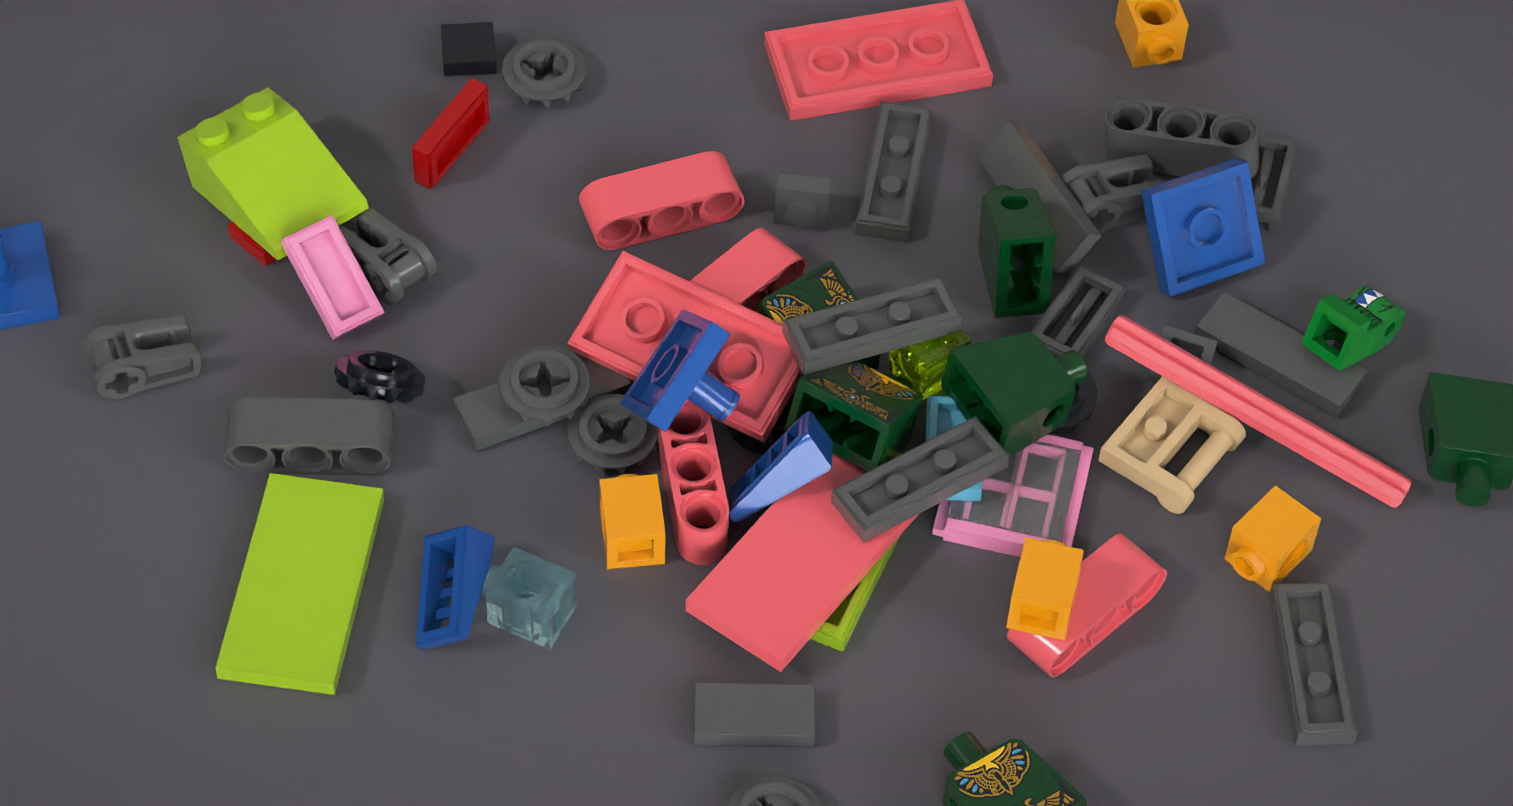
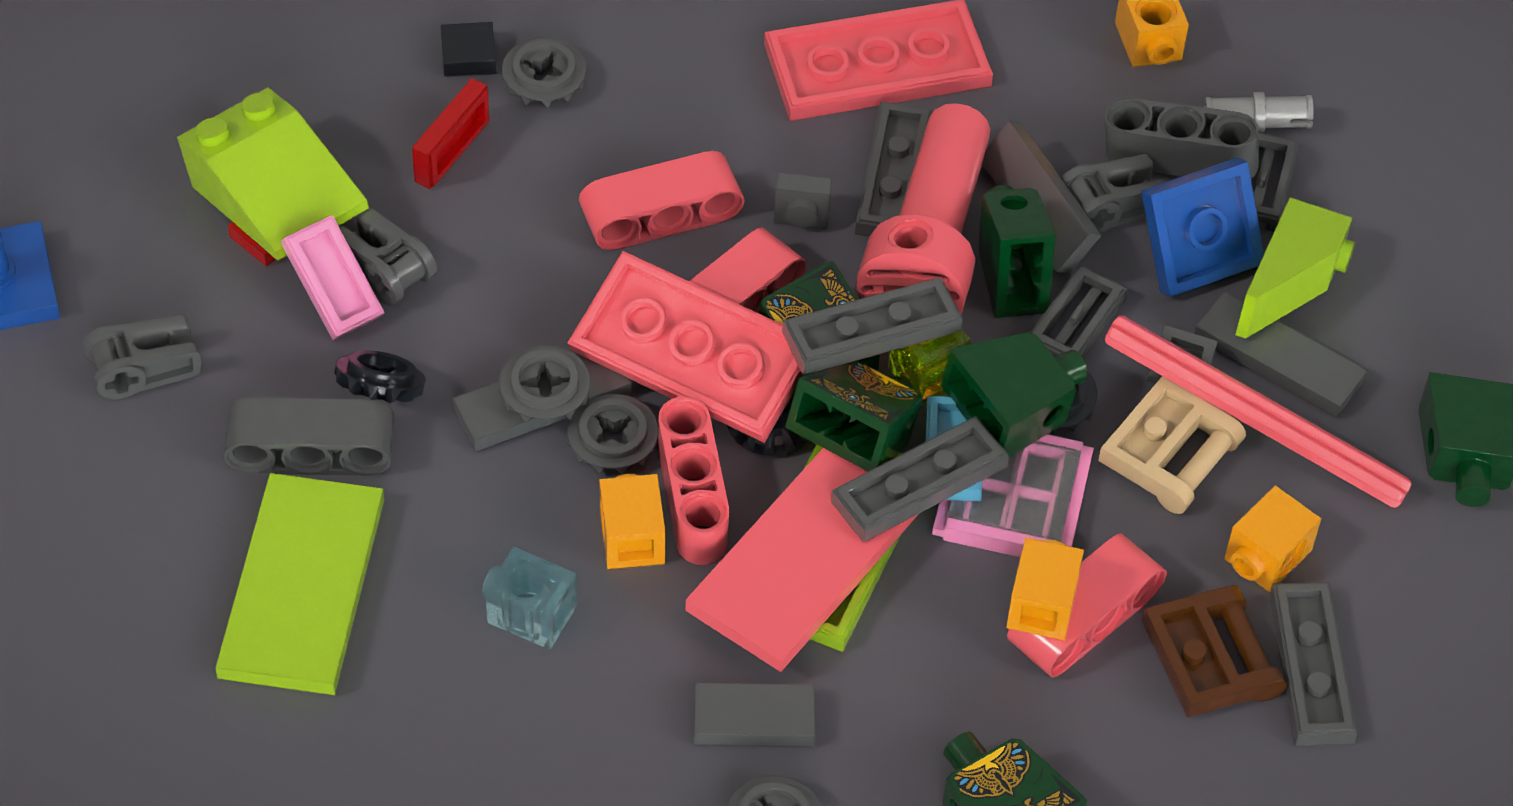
(452, 569): blue slope -> none
(679, 374): blue tile -> none
(787, 465): blue slope -> none
(928, 232): none -> coral piece
(1197, 656): none -> reddish brown plate
(1269, 111): none -> light grey pin
(1296, 264): none -> lime slope
(1359, 322): green leg -> none

